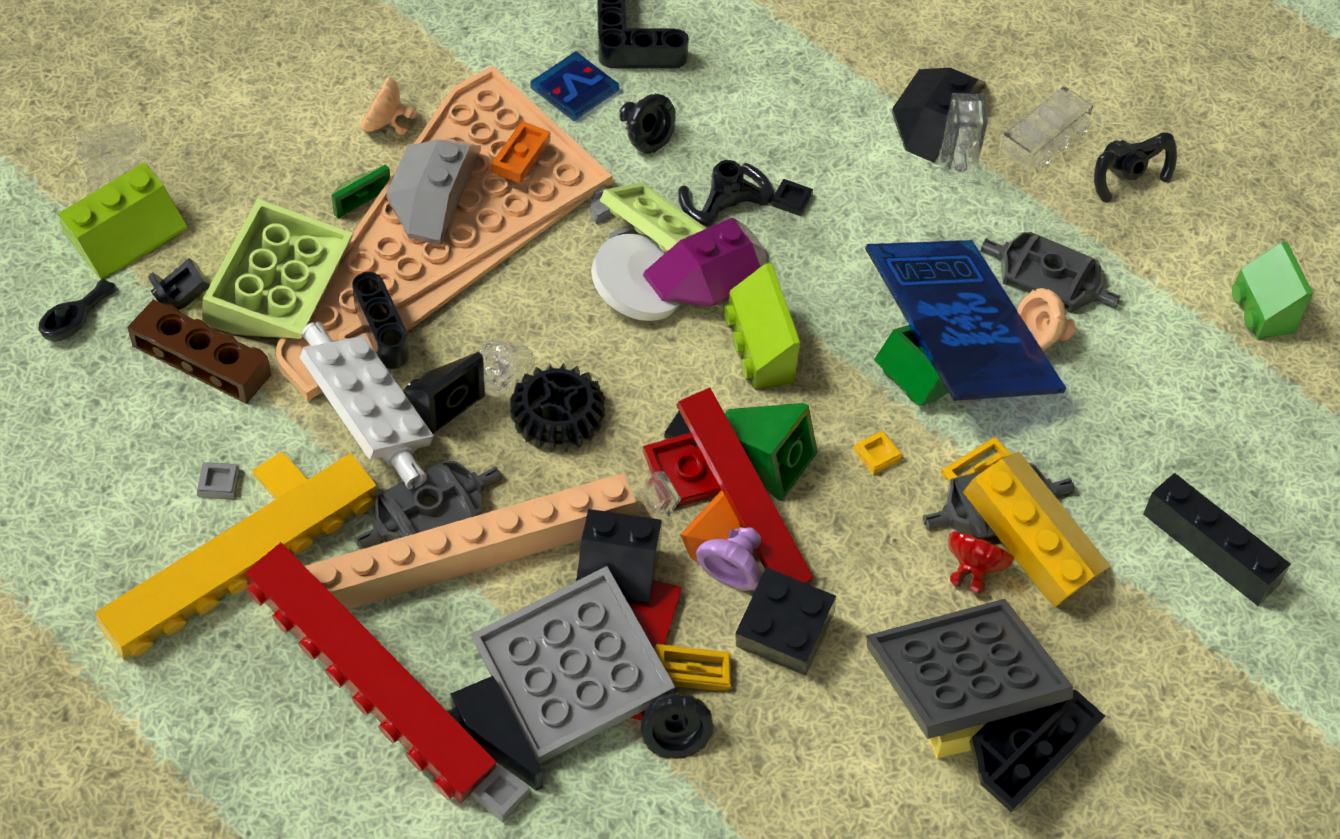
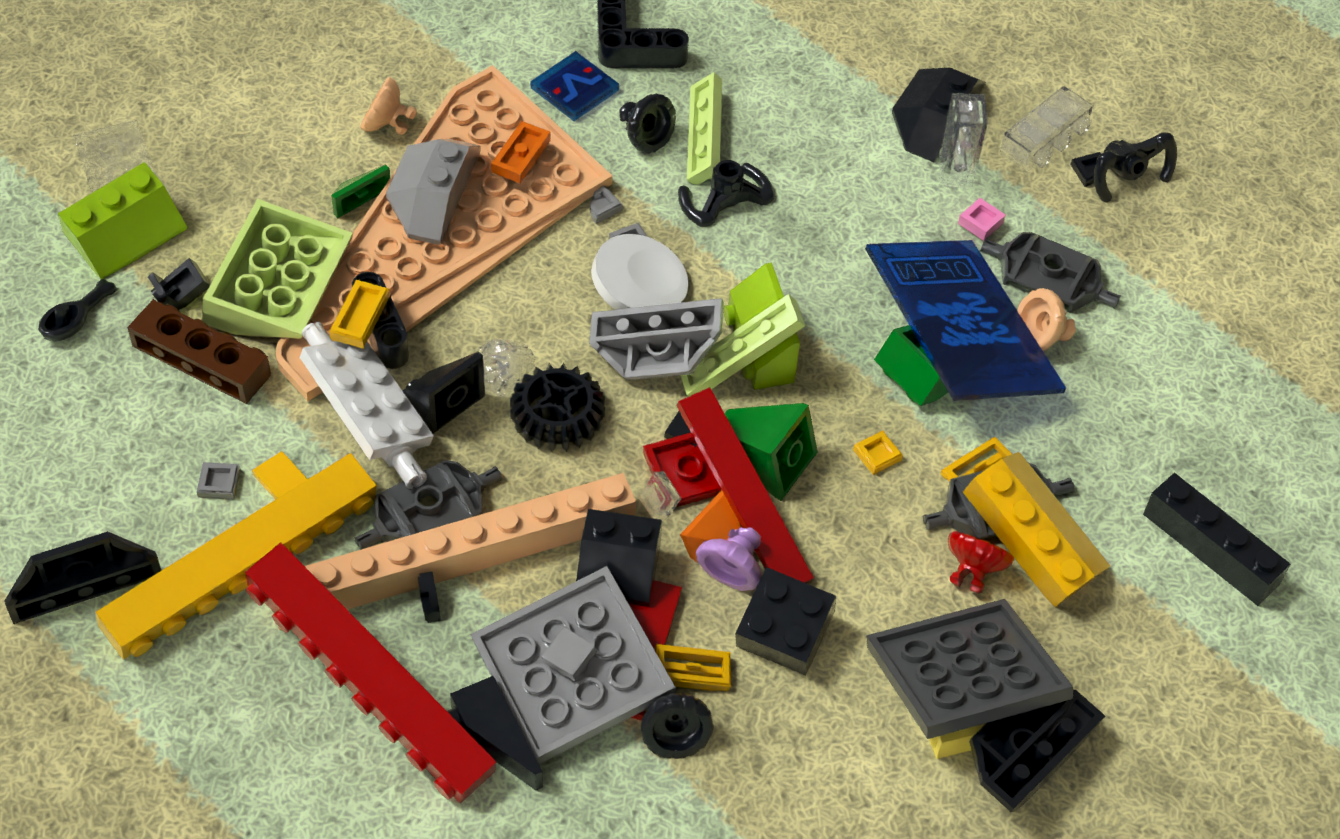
(78, 574): none -> black wedge
(359, 314): none -> yellow tile
(429, 599): none -> black tile
(501, 793): light grey plate -> none
(569, 653): none -> light grey tile
(650, 214): yellowish green plate -> none
(657, 338): none -> light grey wedge
(704, 128): none -> yellowish green plate
(707, 264): magenta wedge -> none
(745, 345): none -> yellowish green plate
(791, 197): black tile -> none
(981, 219): none -> bright pink plate
(1084, 167): none -> black tile
(1272, 292): slope -> none

